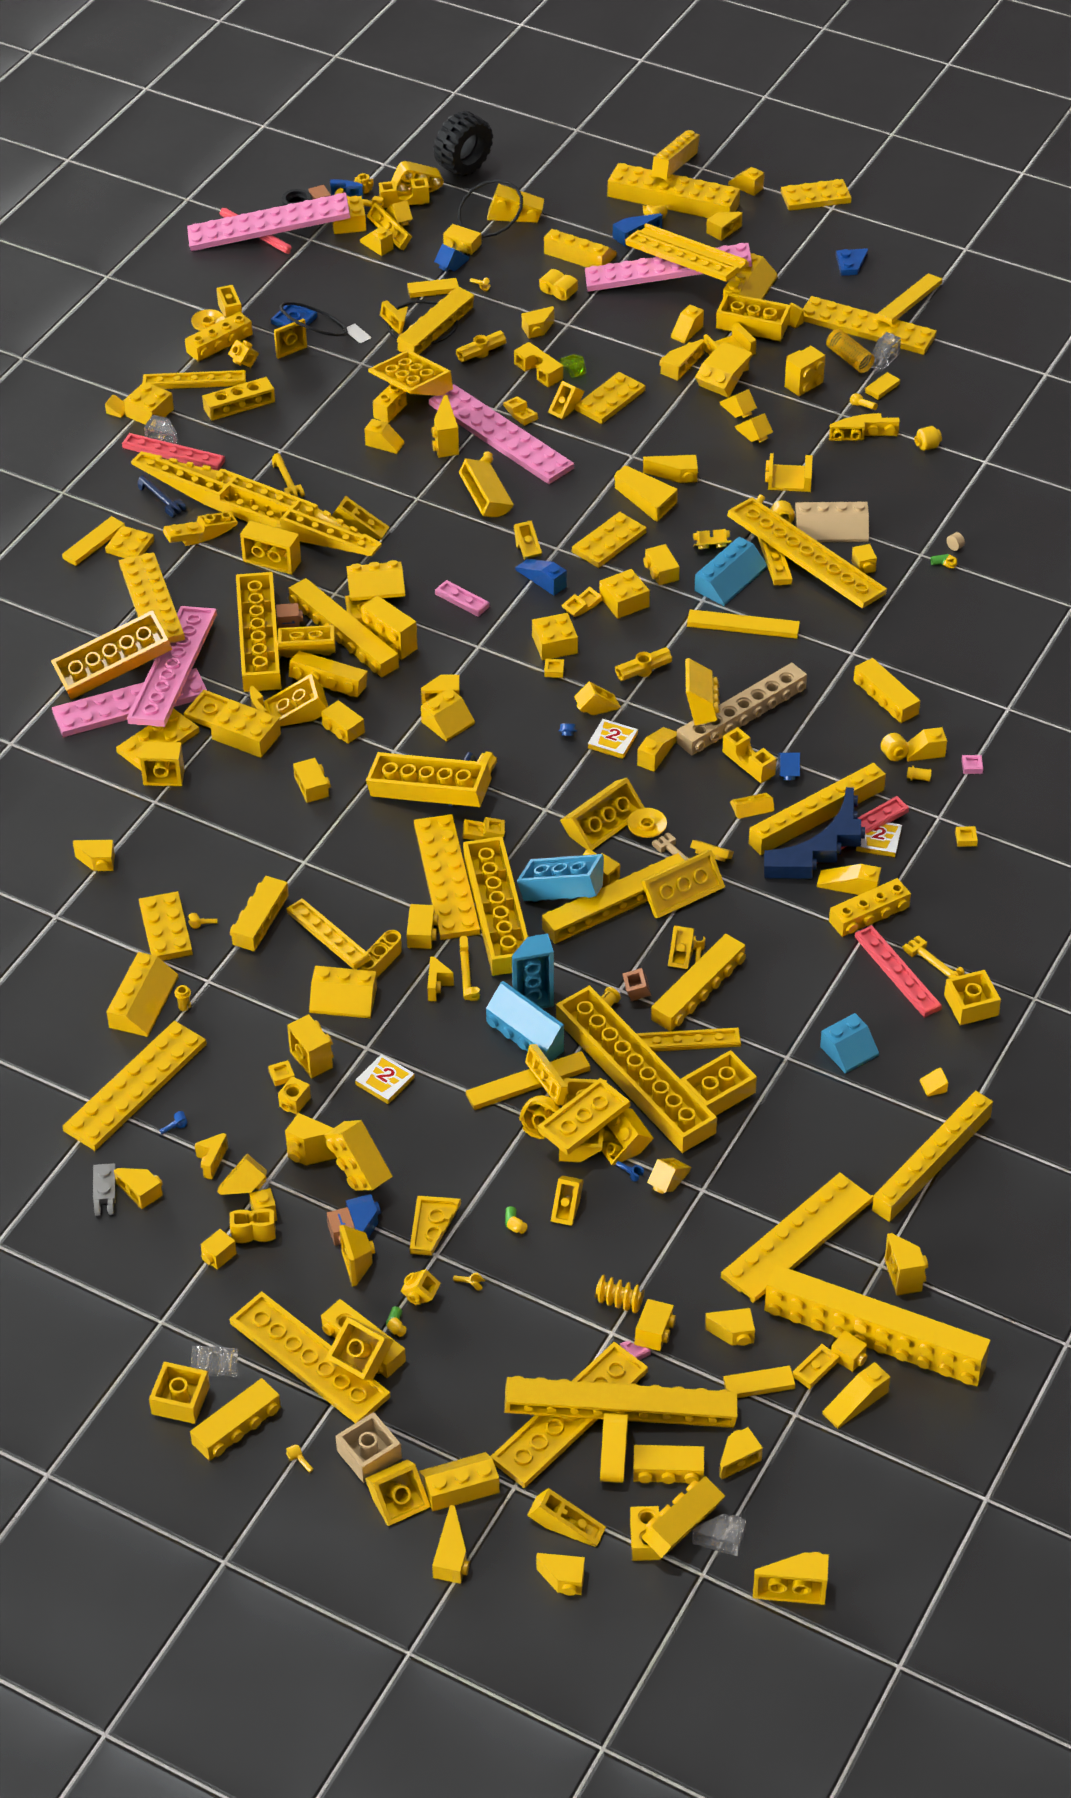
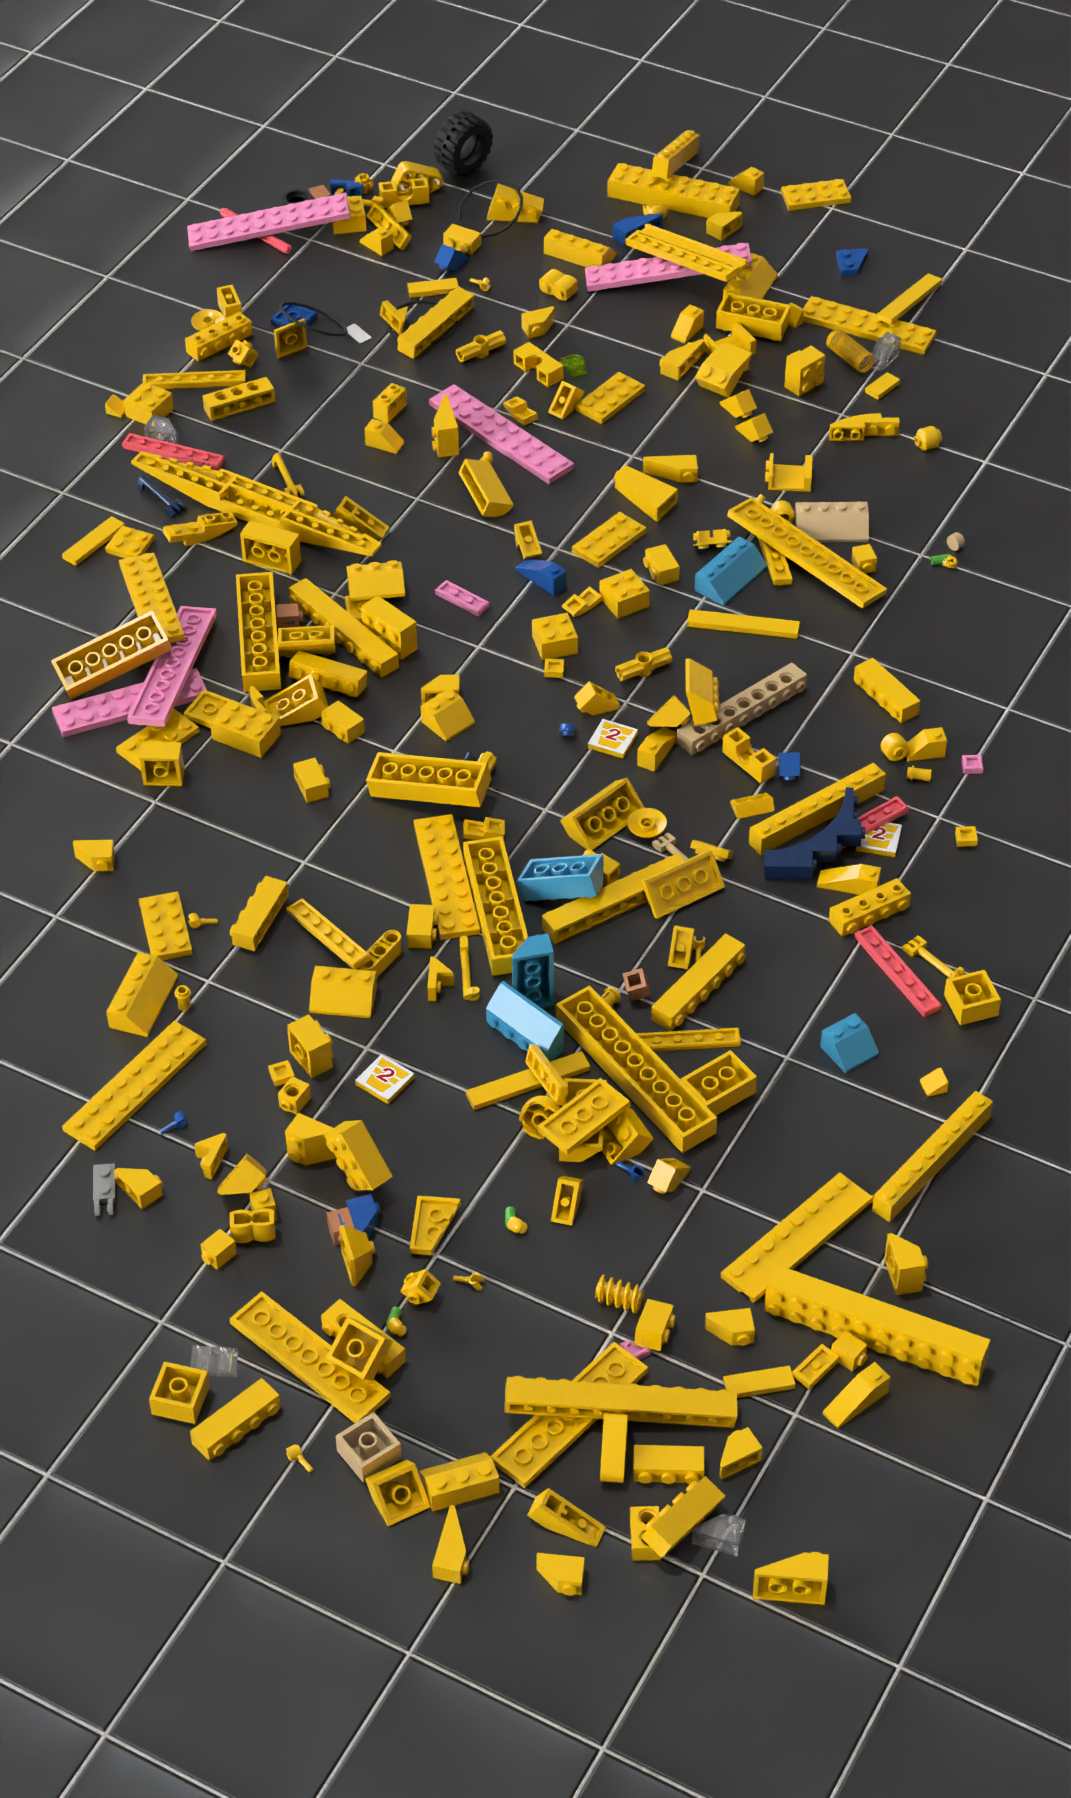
(414, 374): yellow slope -> none
(670, 714): none -> yellow slope
(857, 399): yellow bar -> none

